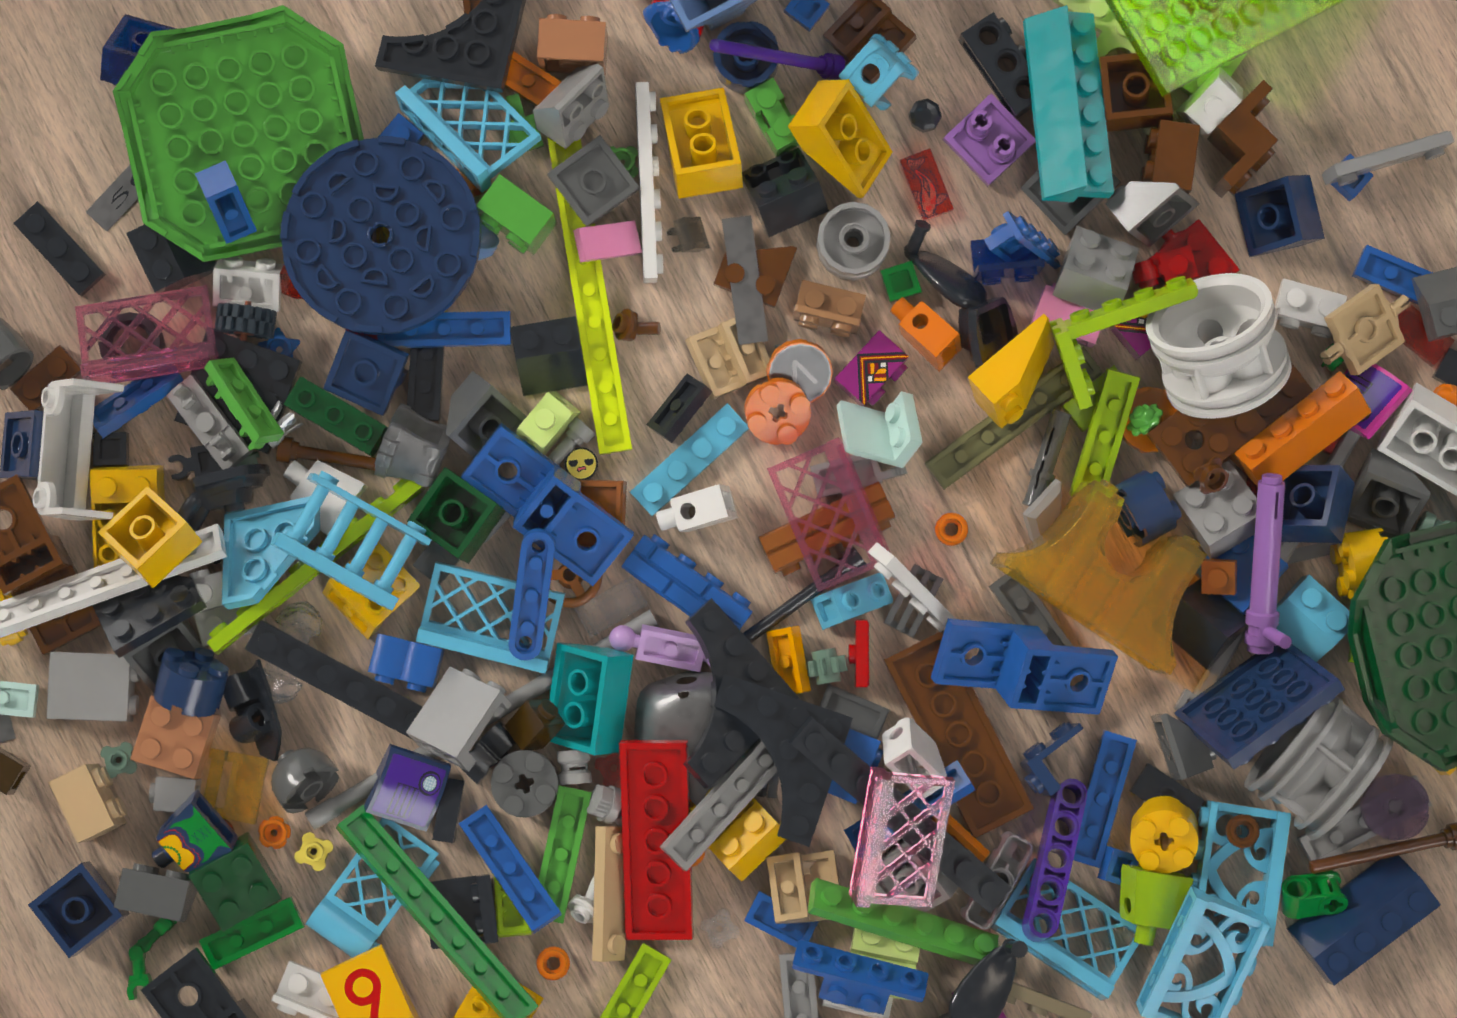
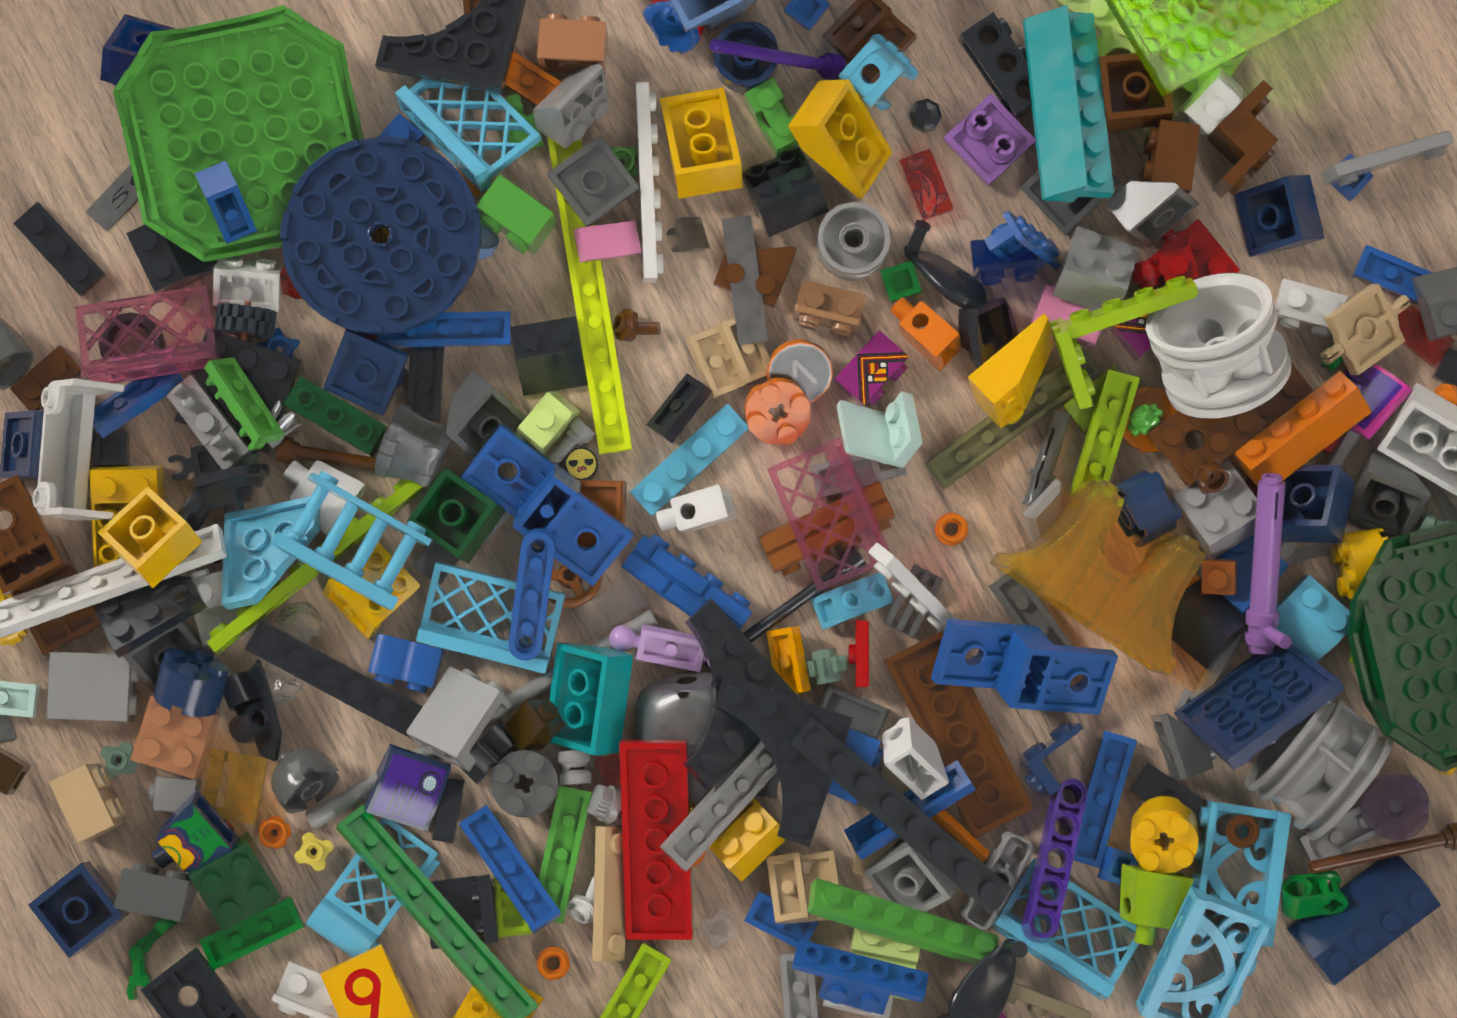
(873, 832): clear pink fence -> none

